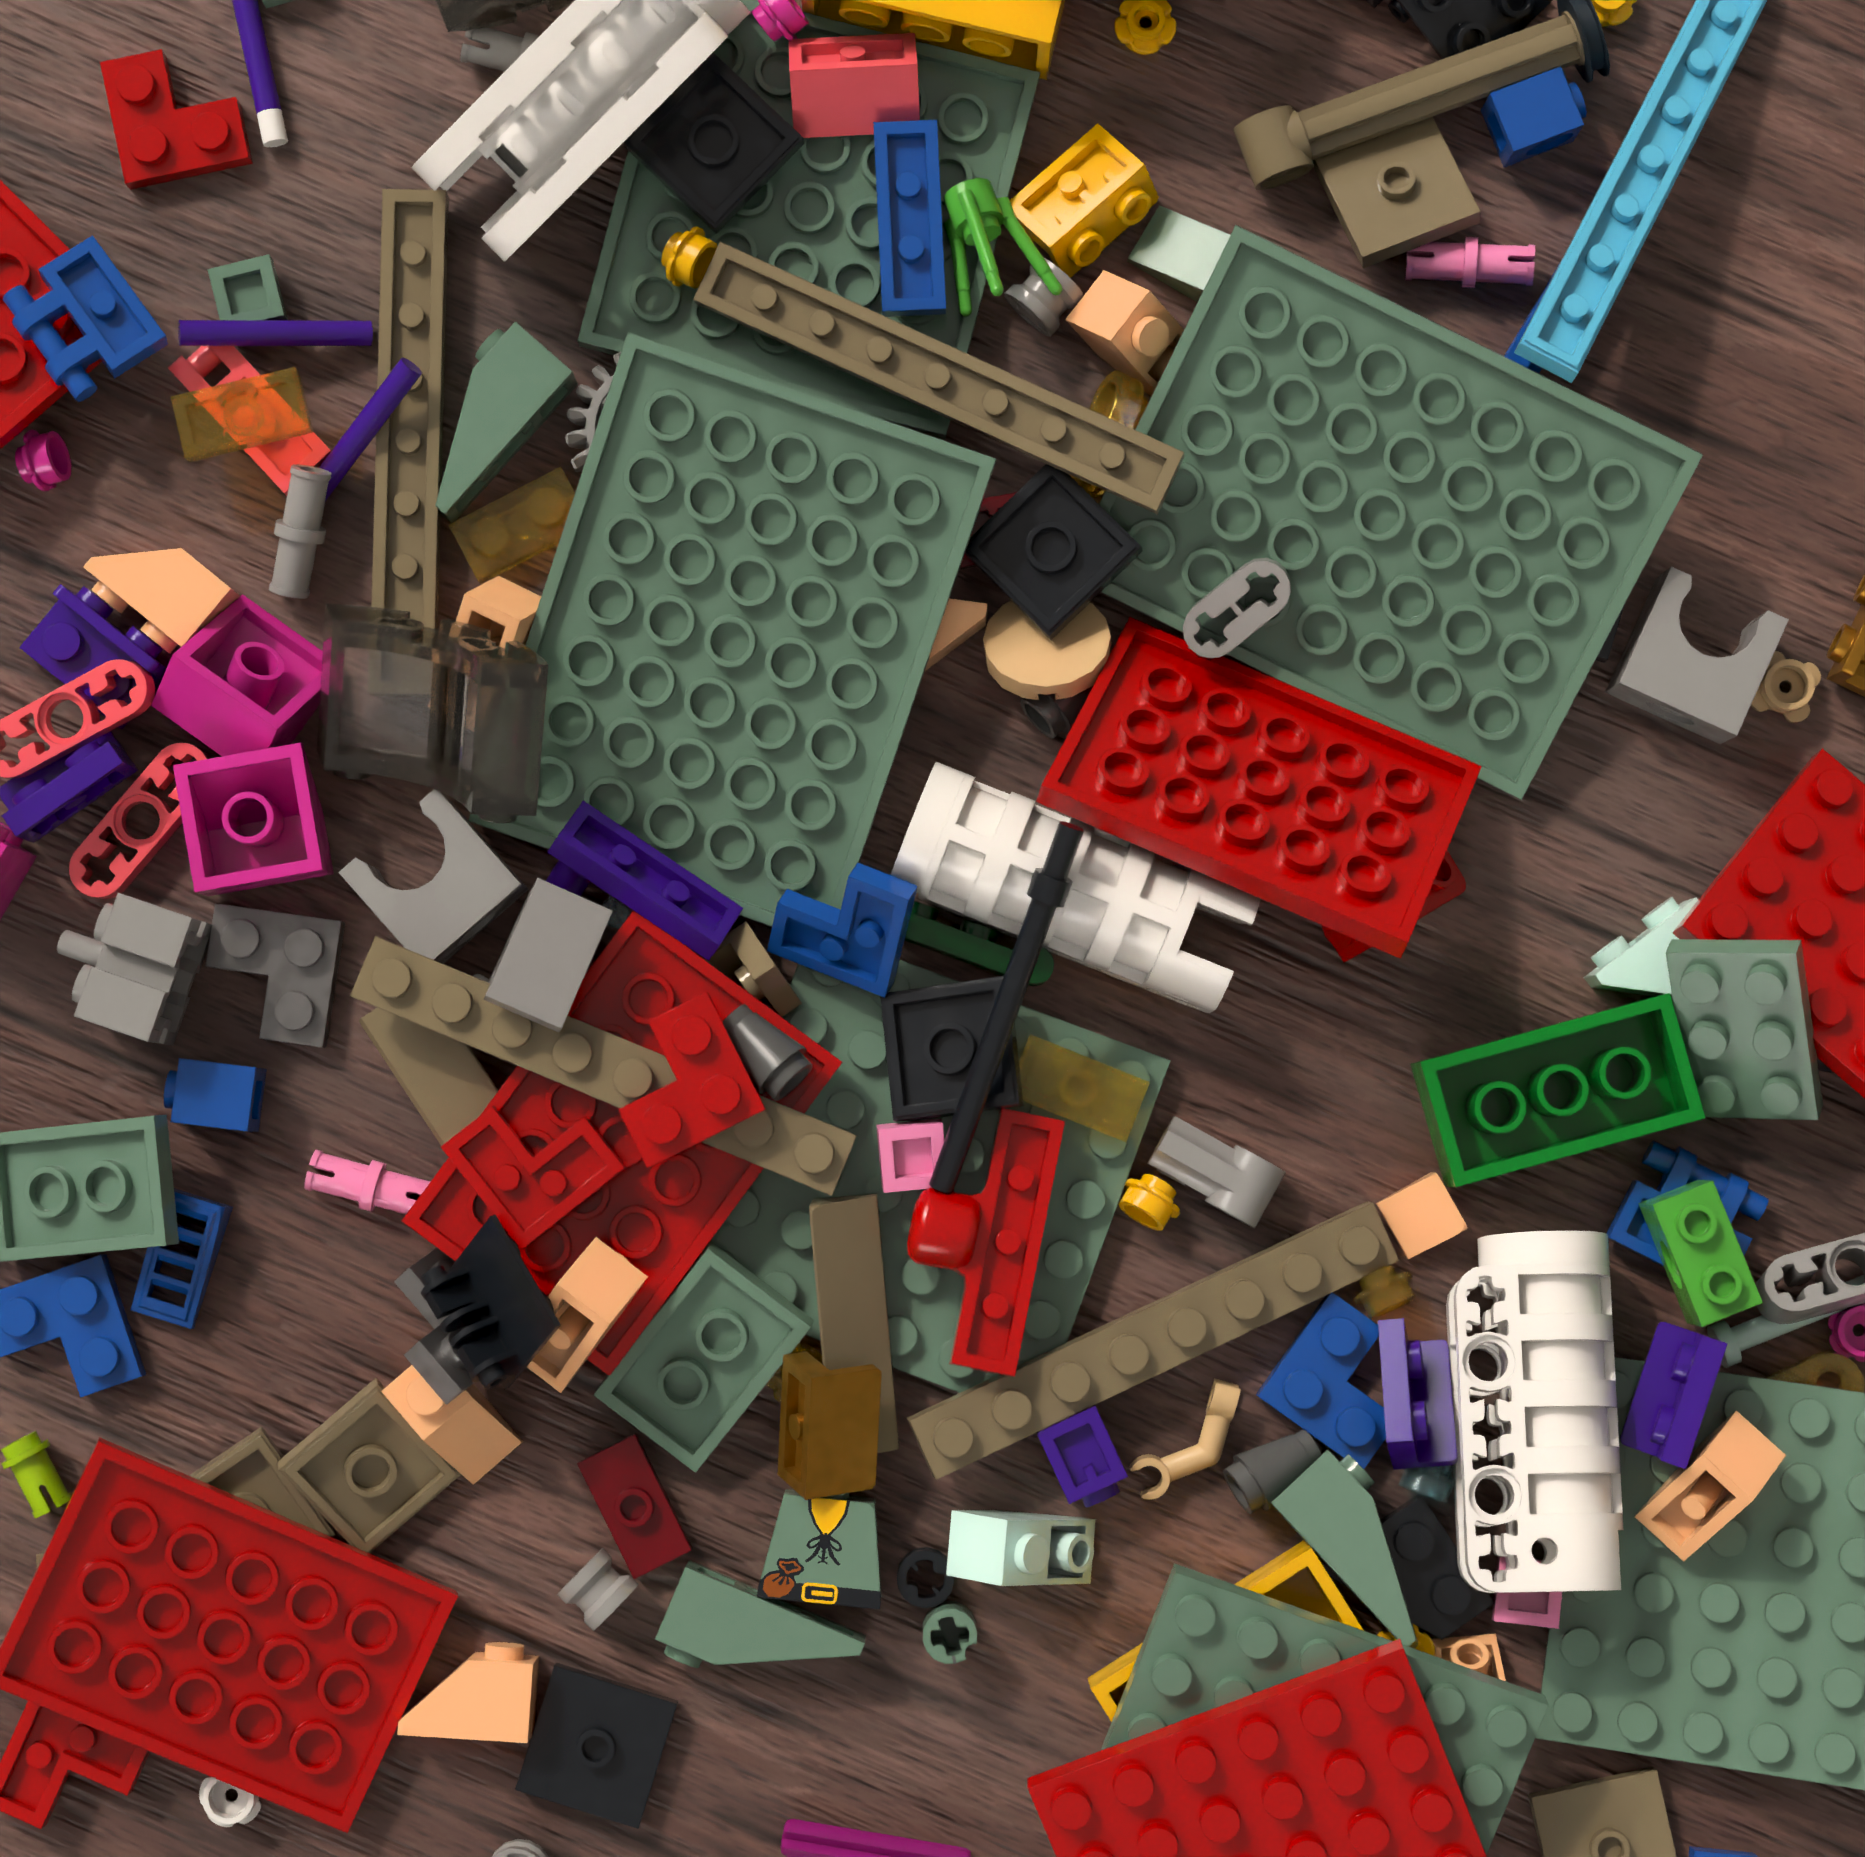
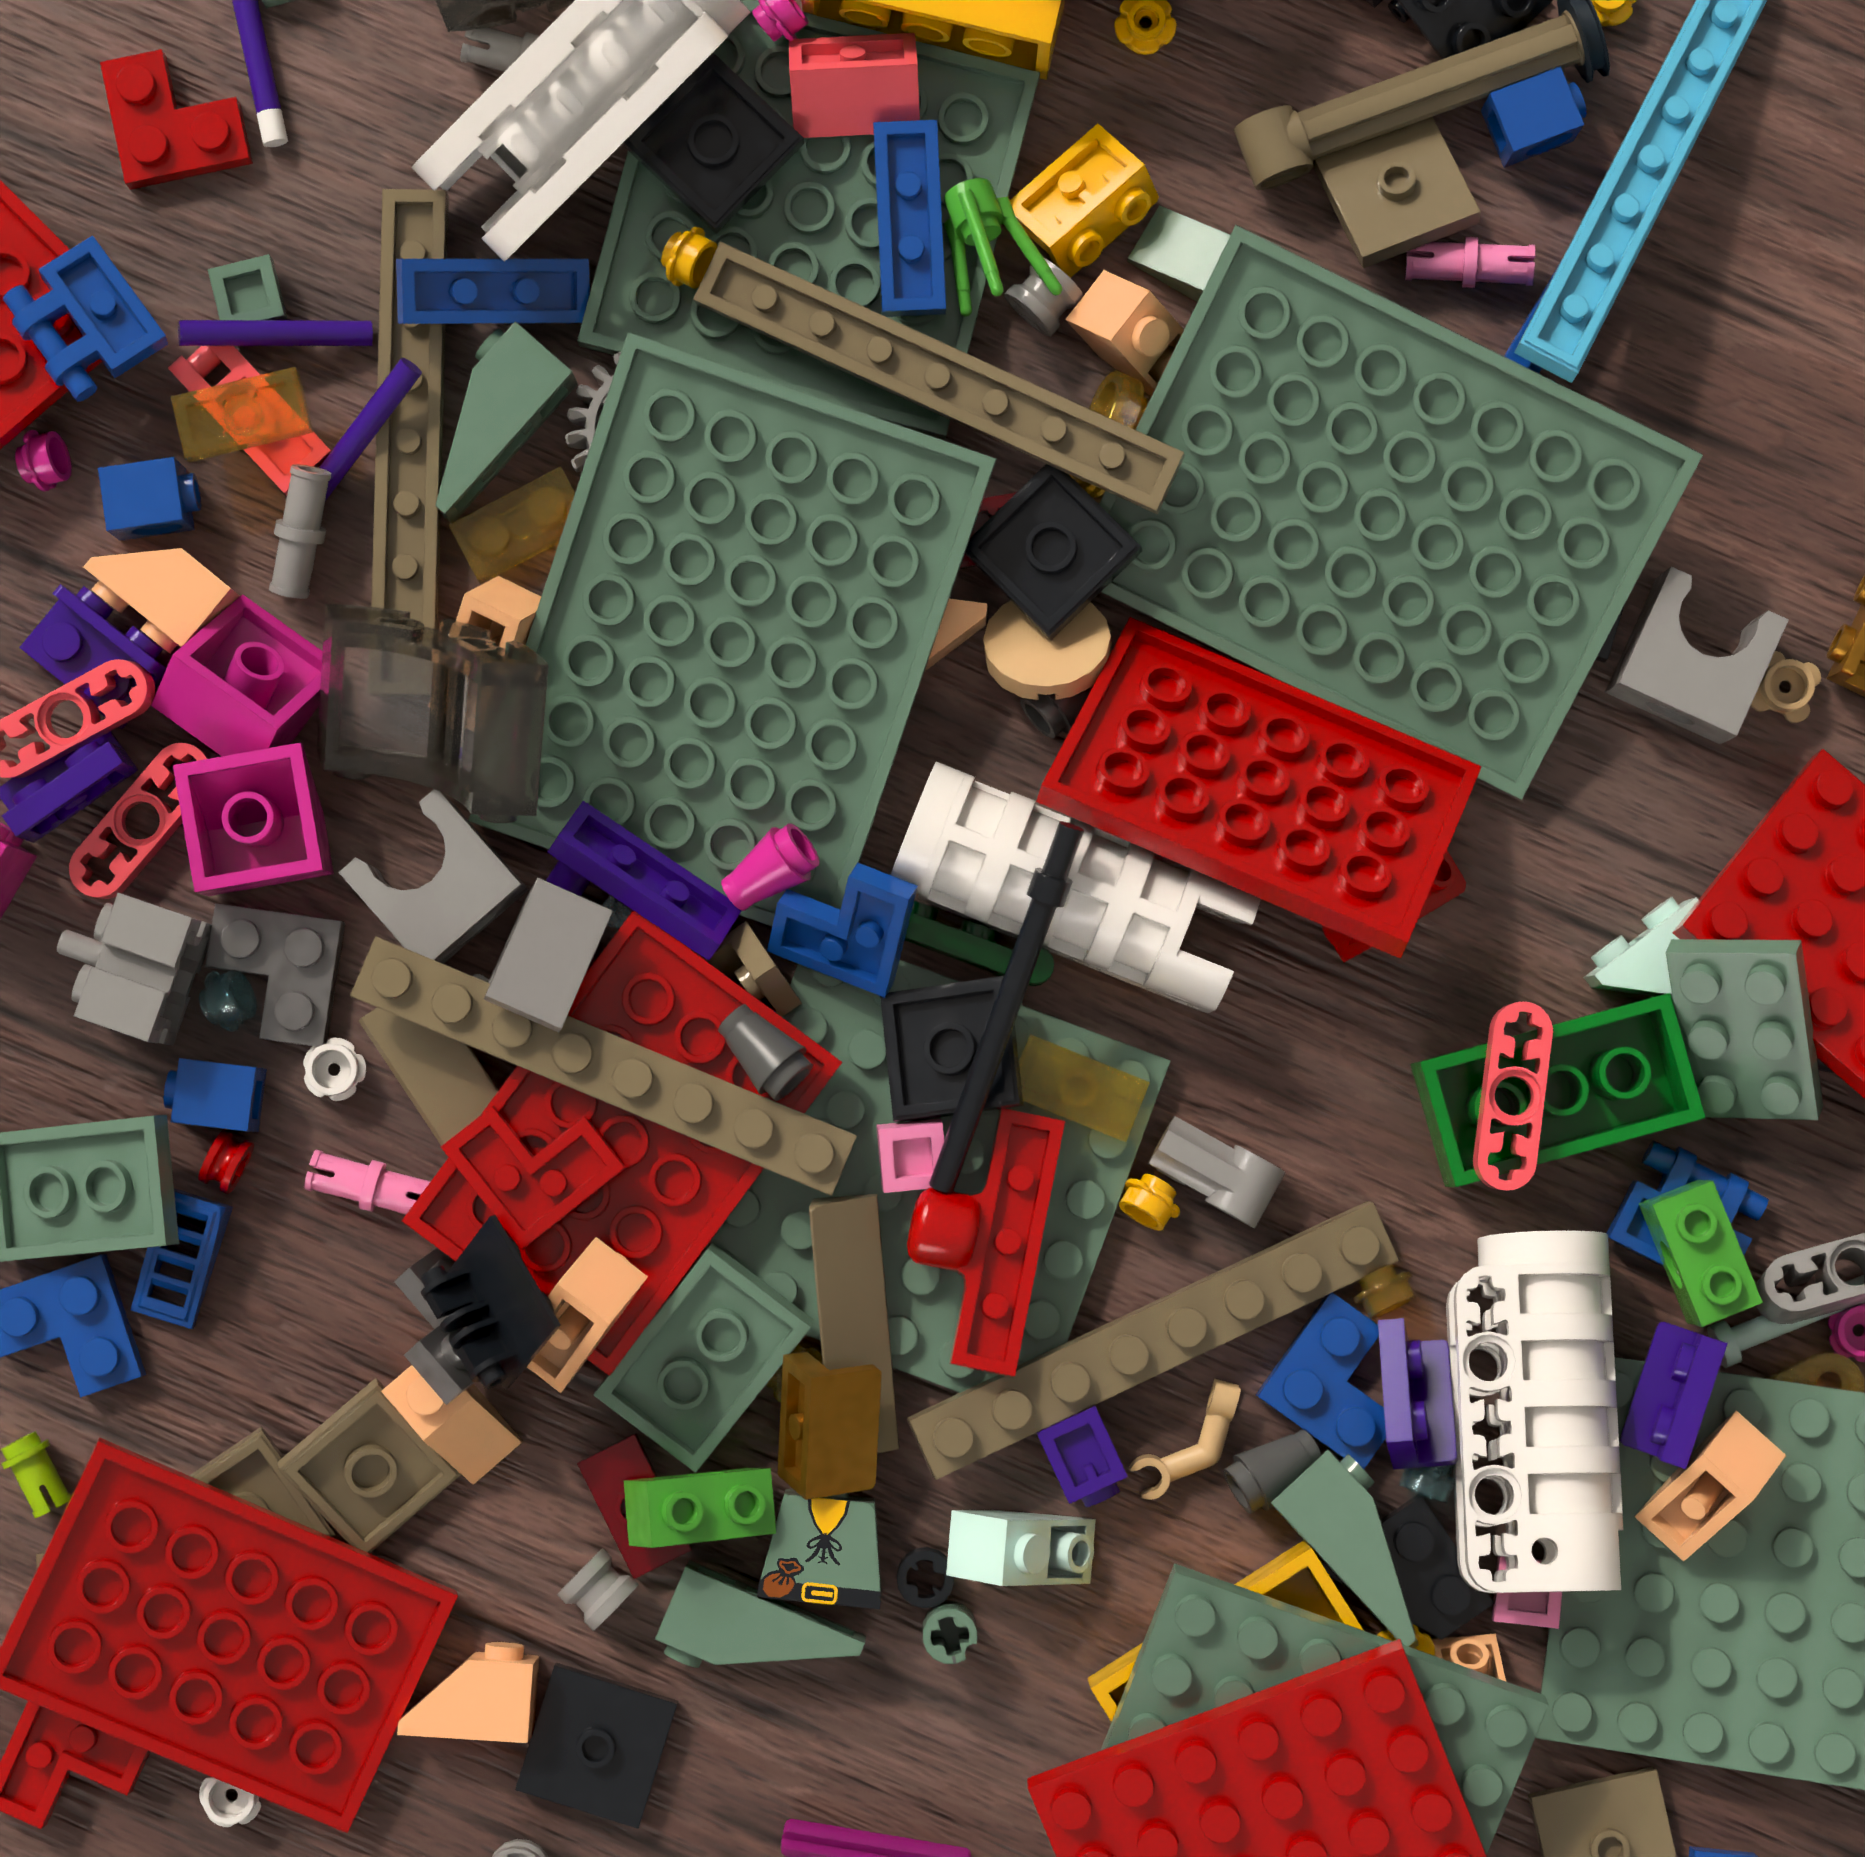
(148, 498): none -> blue brick
(226, 1161): none -> red bush
(227, 999): none -> clear light blue plate
(317, 1065): none -> white plate
(491, 290): none -> blue plate
(699, 1507): none -> bright green brick
(709, 1089): red plate -> none
(772, 866): none -> dark pink cone
(1247, 619): light grey beam -> none
(1422, 1215): light nougat slope -> none
(1504, 1045): none -> coral beam

